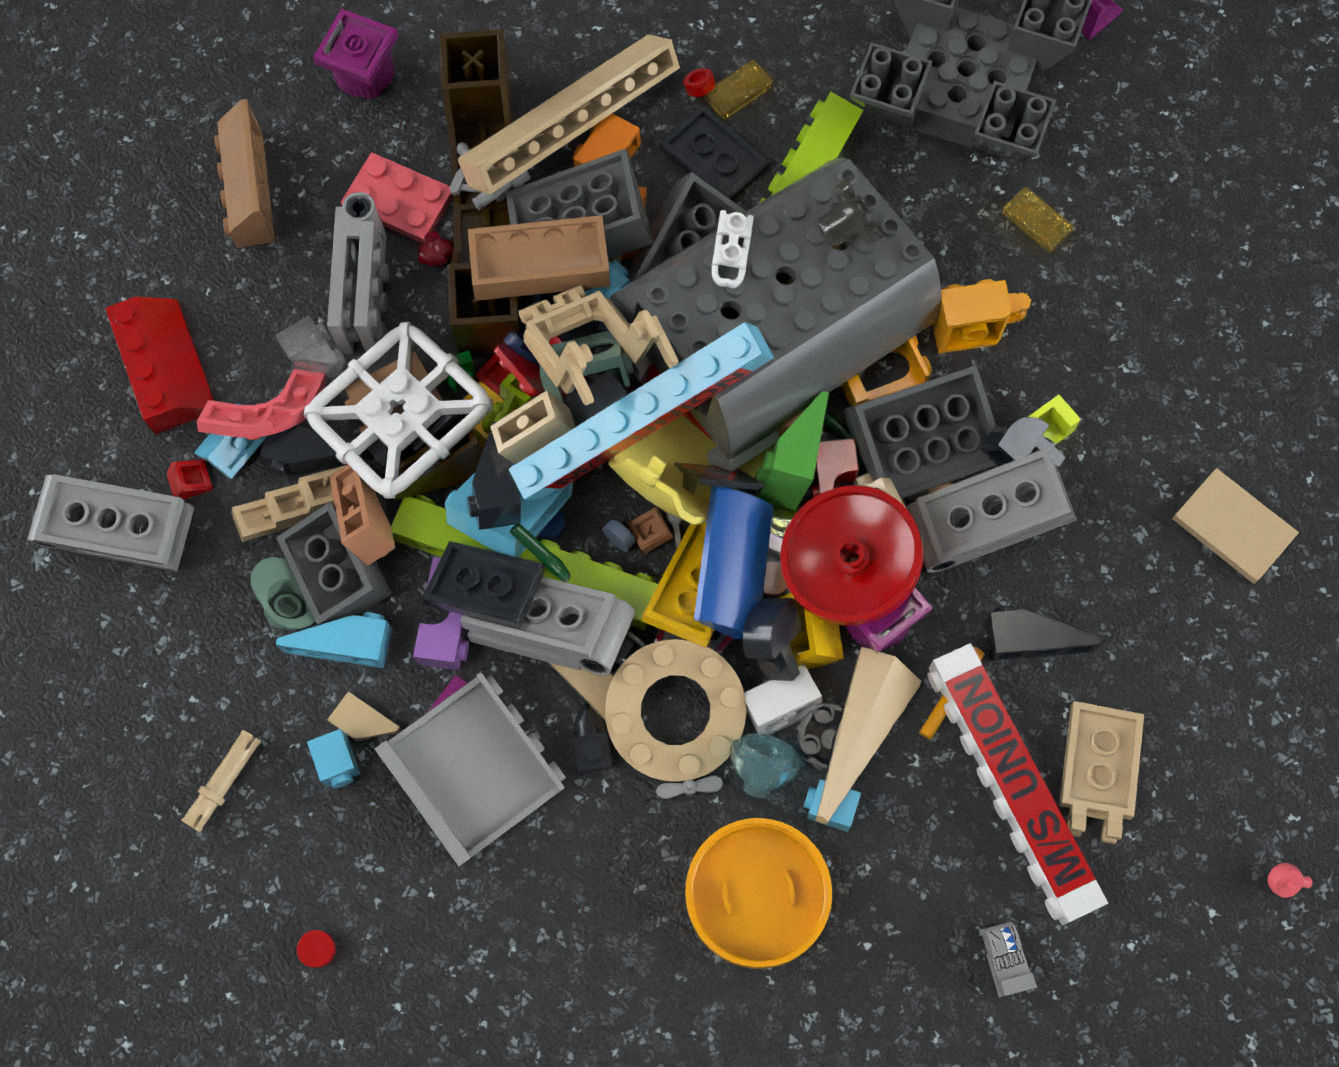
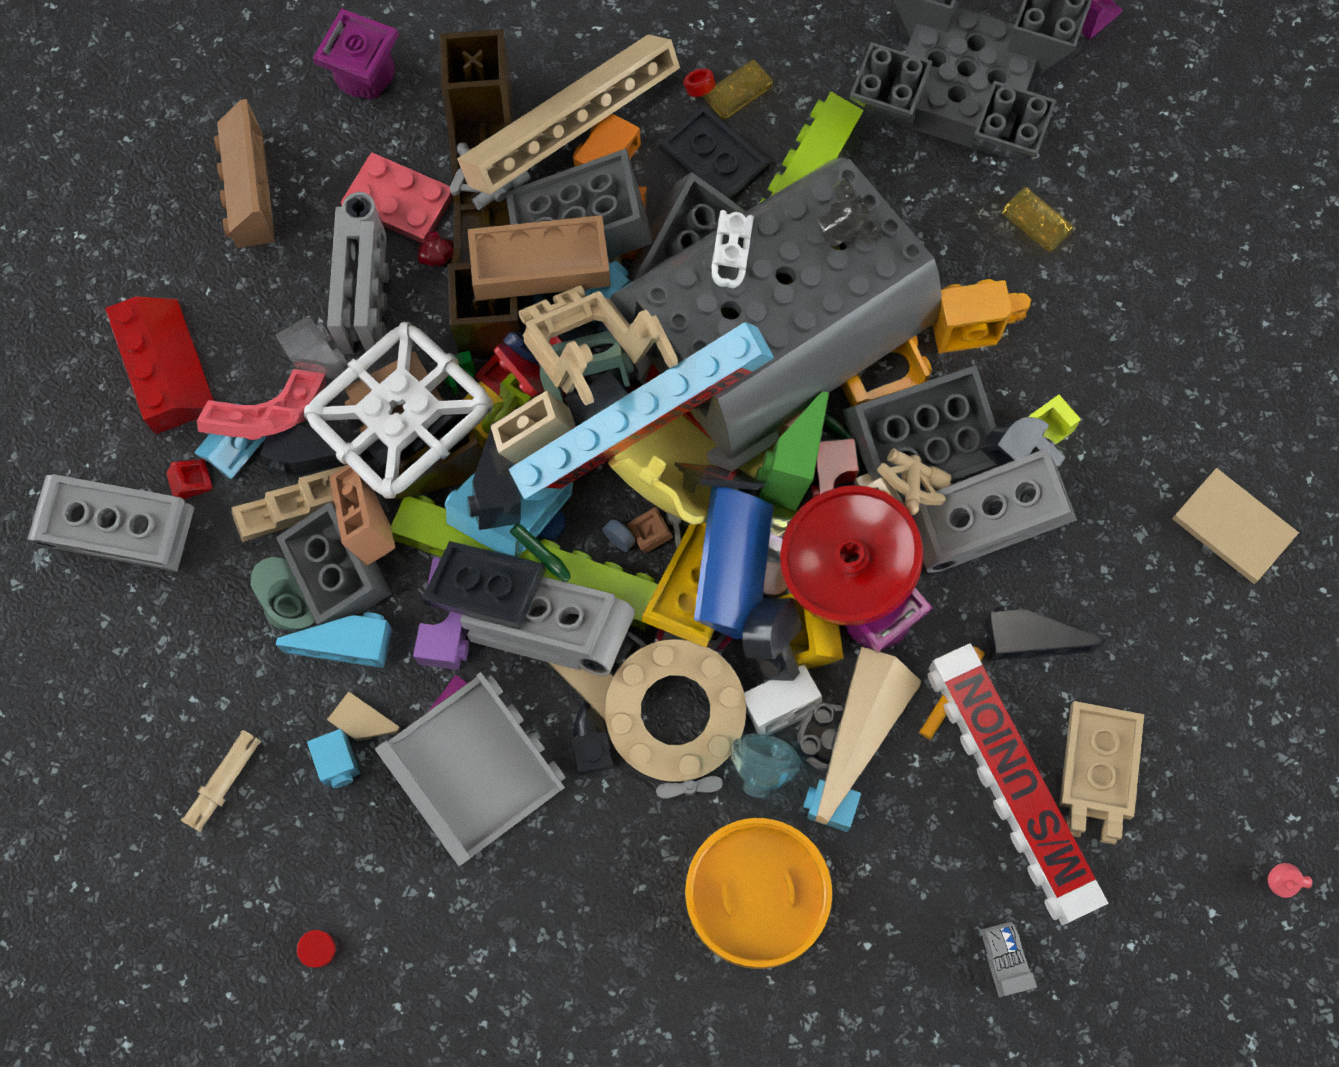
(912, 473): none -> tan piece

